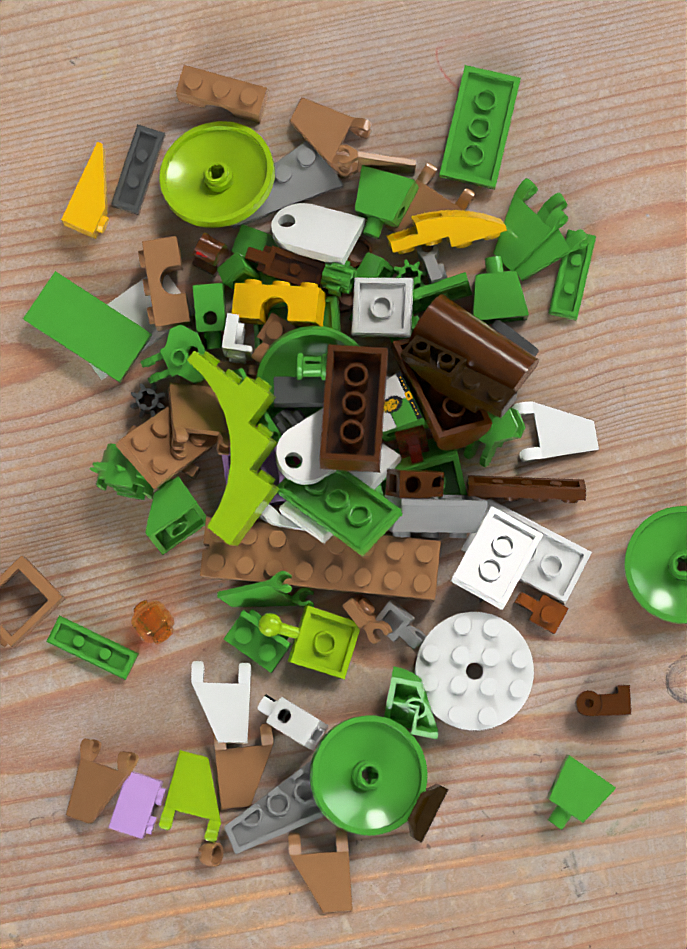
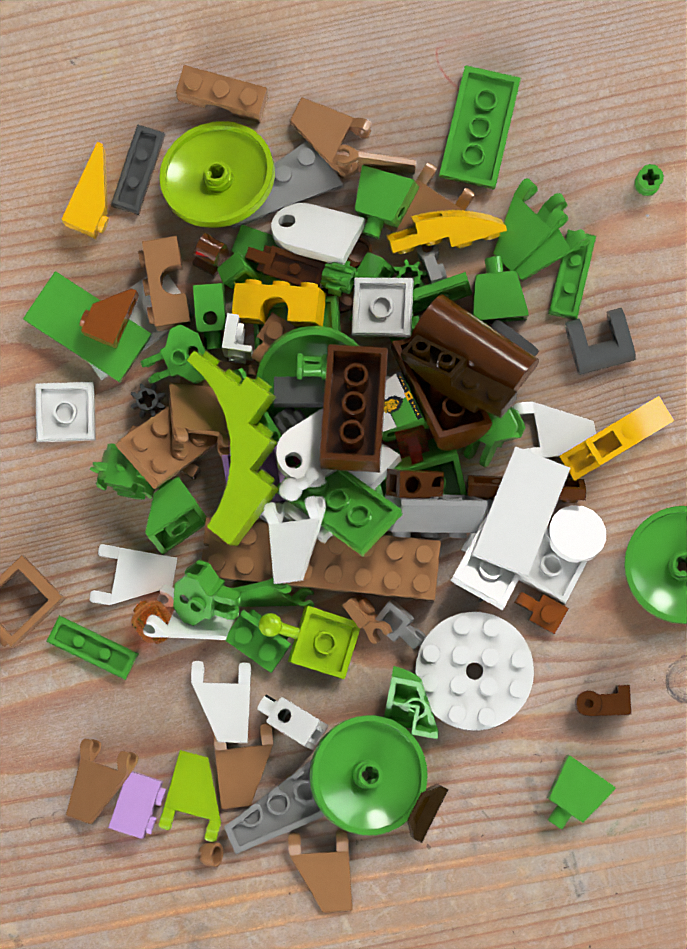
(65, 412): none -> white tile
(109, 317): none -> dark orange slope
(135, 574): none -> white flag
(205, 595): none -> bright green hinge
(216, 628): none -> white flag
(293, 488): none -> white arm
(293, 540): none -> white flag
(521, 511): none -> white tile
(576, 533): none -> white tile
(602, 354): none -> dark grey connector
(616, 438): none -> yellow slope
(642, 185): none -> bright green bush

